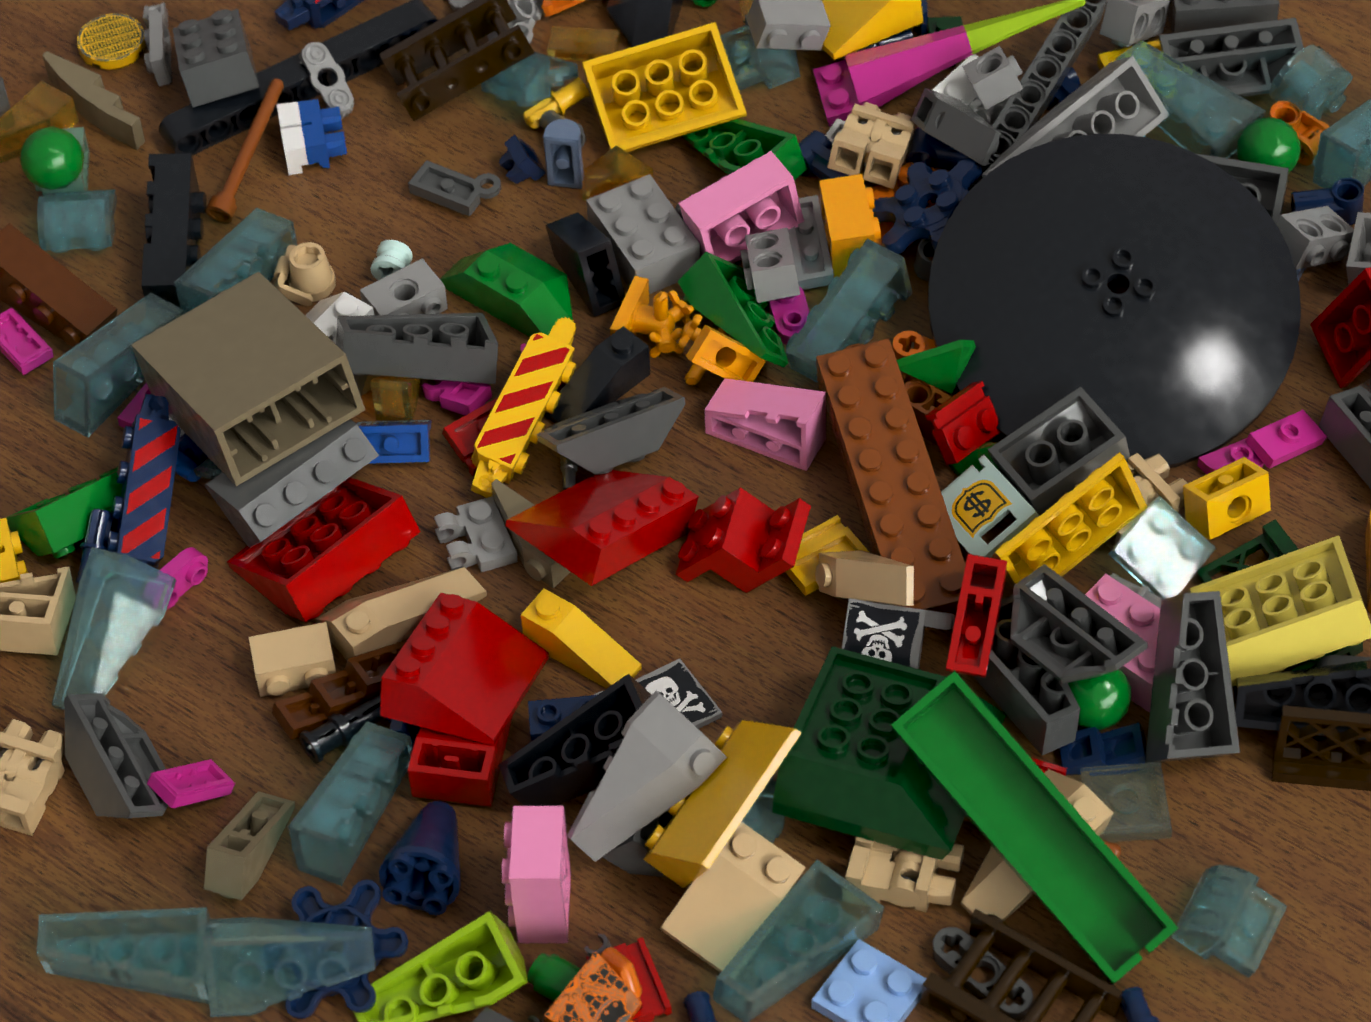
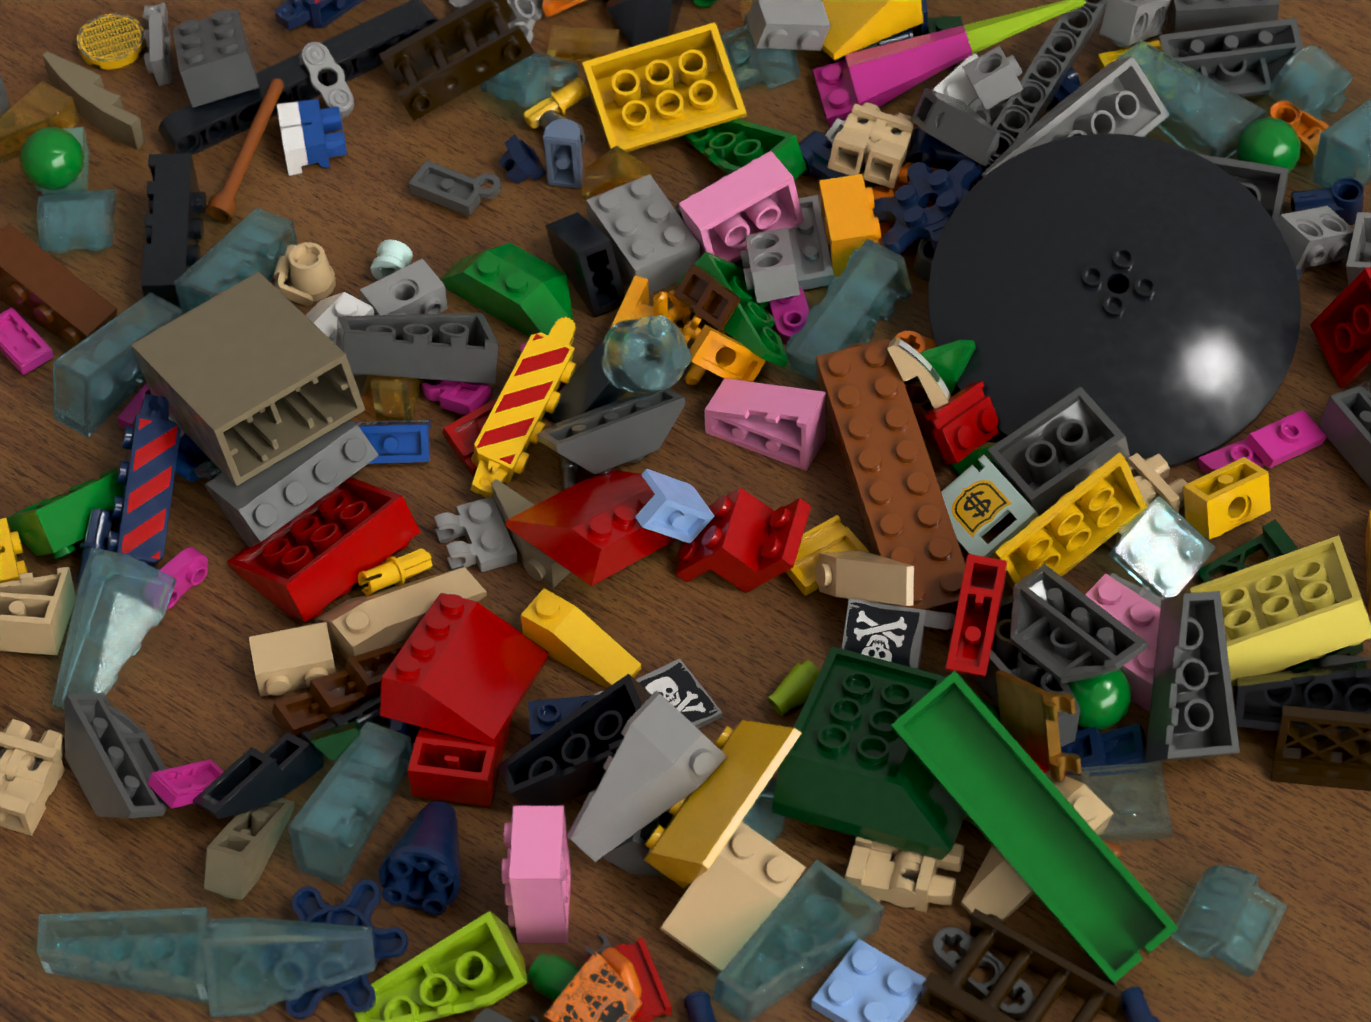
(260, 777): none -> black slope
(336, 740): none -> dark green slope
(395, 571): none -> yellow axle
(645, 354): none -> clear light blue brick
(674, 509): none -> light blue panel
(707, 297): none -> reddish brown slope
(794, 687): none -> lime cone
(912, 364): none -> tan slope
(1033, 722): none -> pearl gold flag

